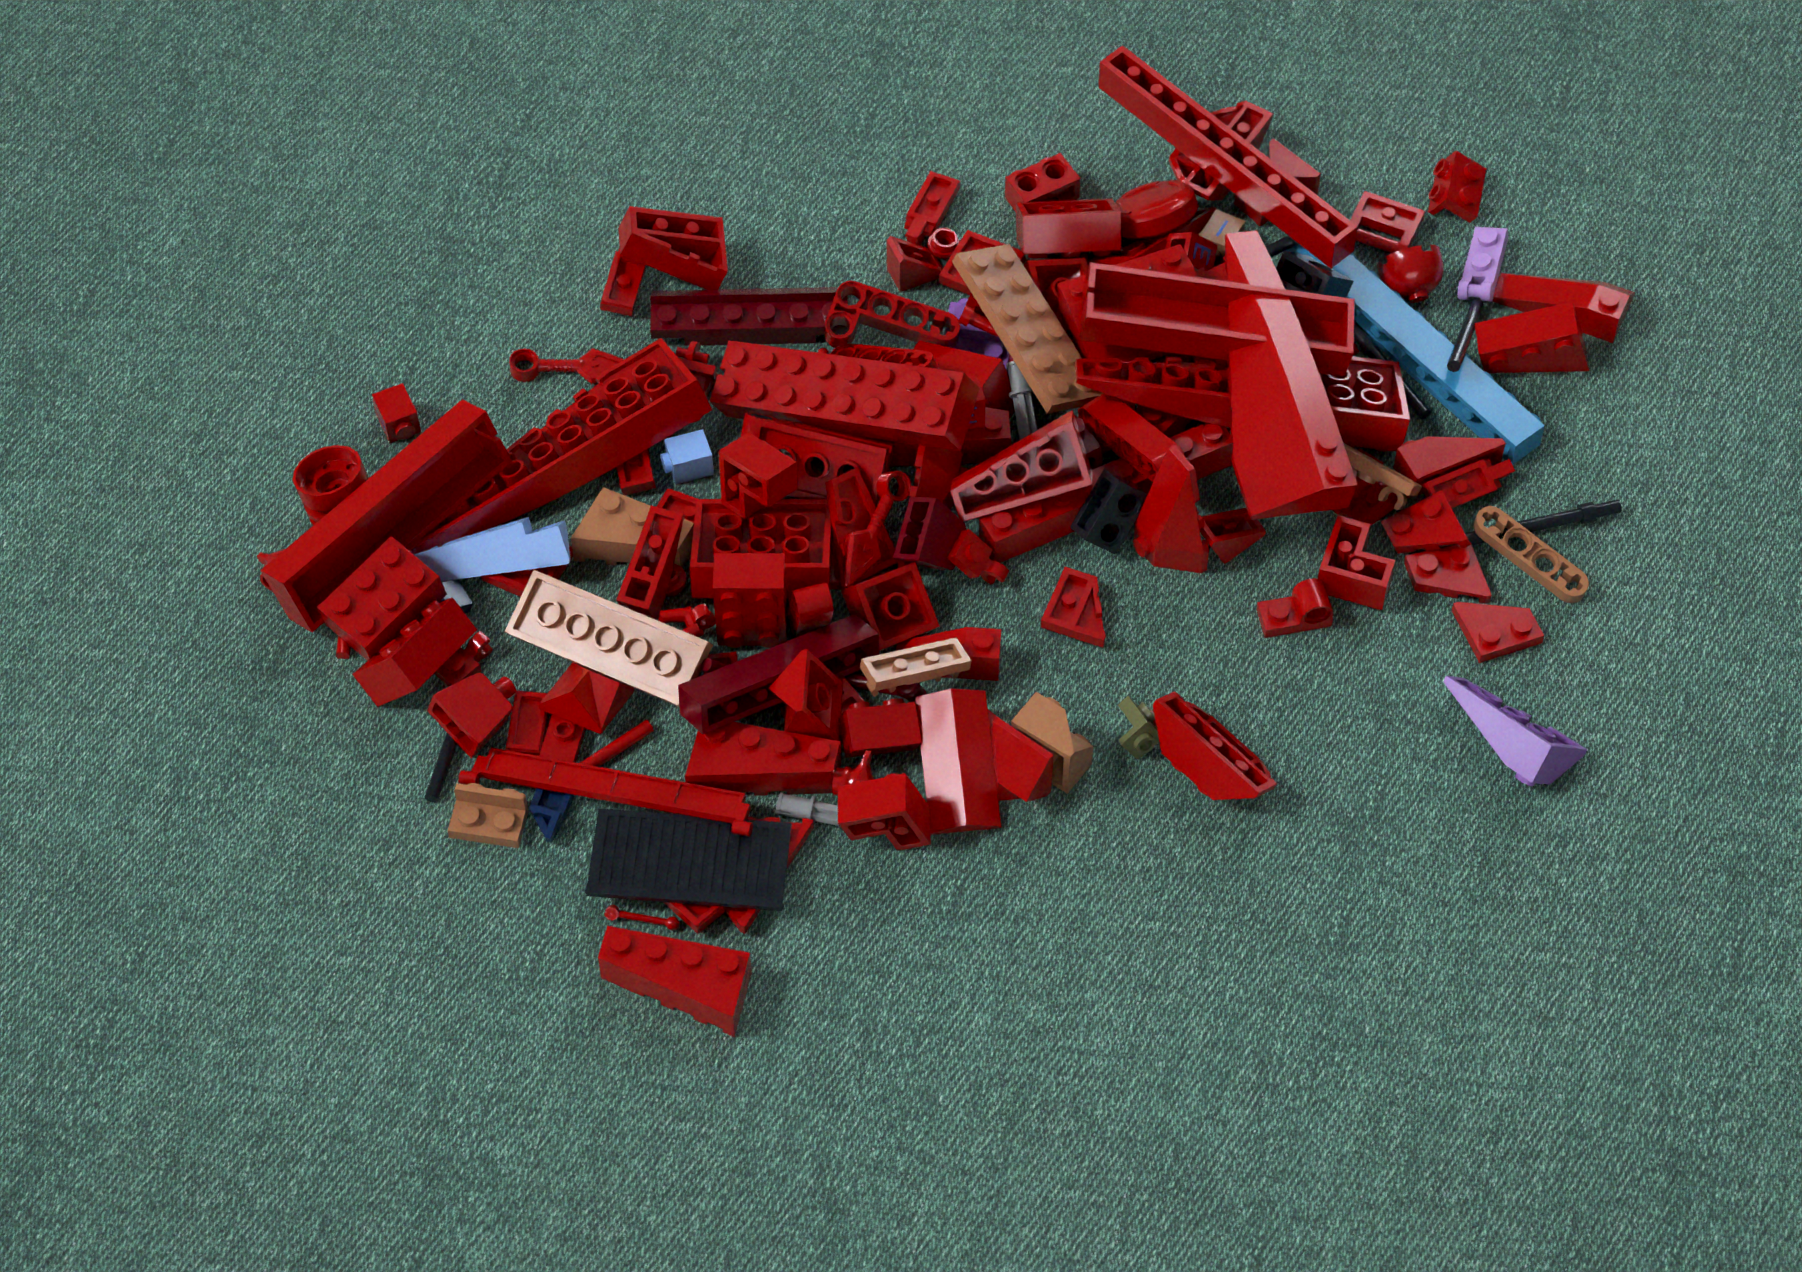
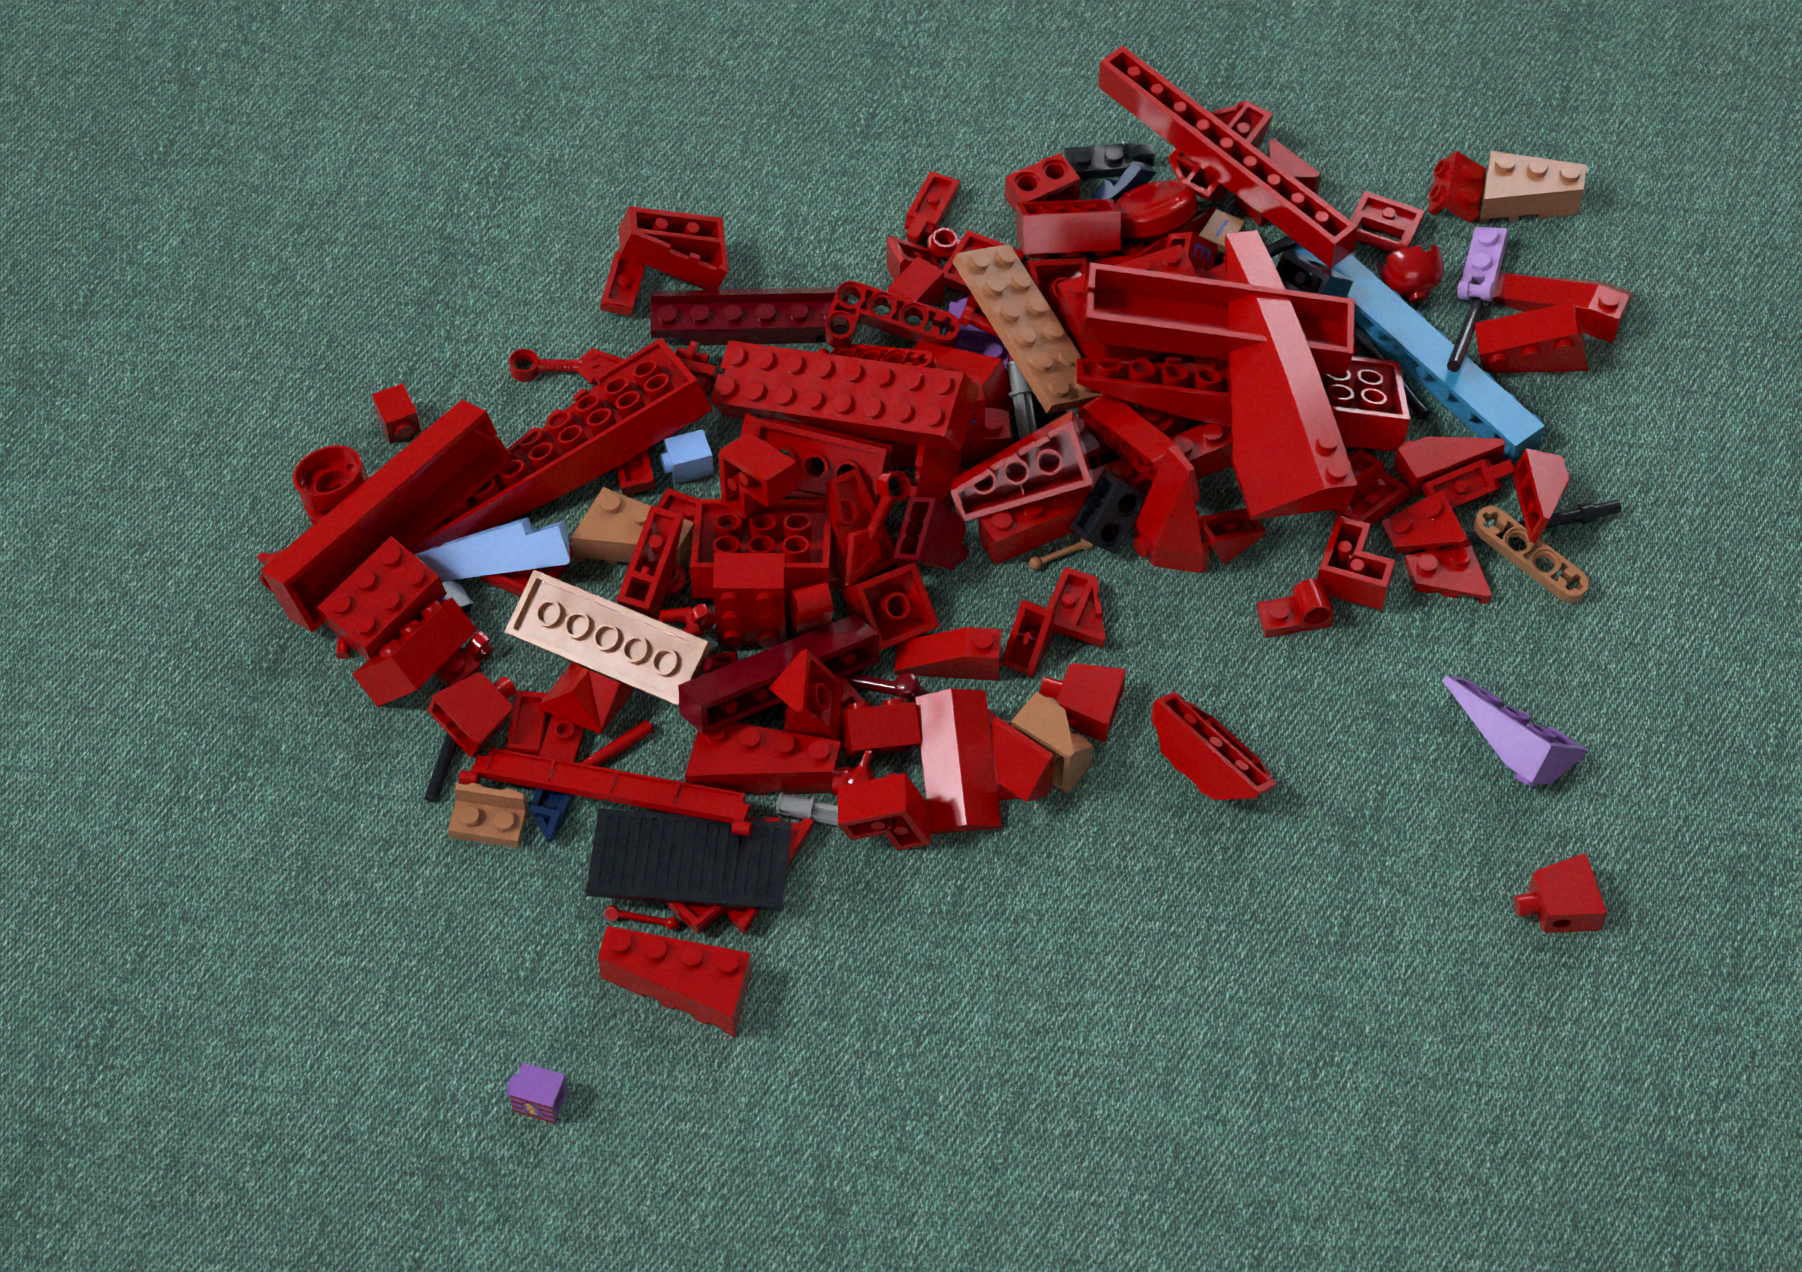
(537, 1092): none -> medium lavender brick
(915, 665): nougat plate -> none
(920, 283): none -> red slope
(972, 558): red plate -> none
(1029, 638): none -> red slope
(1035, 562): none -> nougat hinge
(1088, 696): none -> red torso
(1107, 160): none -> black hinge
(1134, 176): none -> dark blue slope
(1144, 732): olive bracket -> none
(1373, 471): nougat plate -> none
(1497, 629): red wing -> none
(1530, 186): none -> nougat wedge
(1539, 485): none -> slope
(1564, 897): none -> red torso

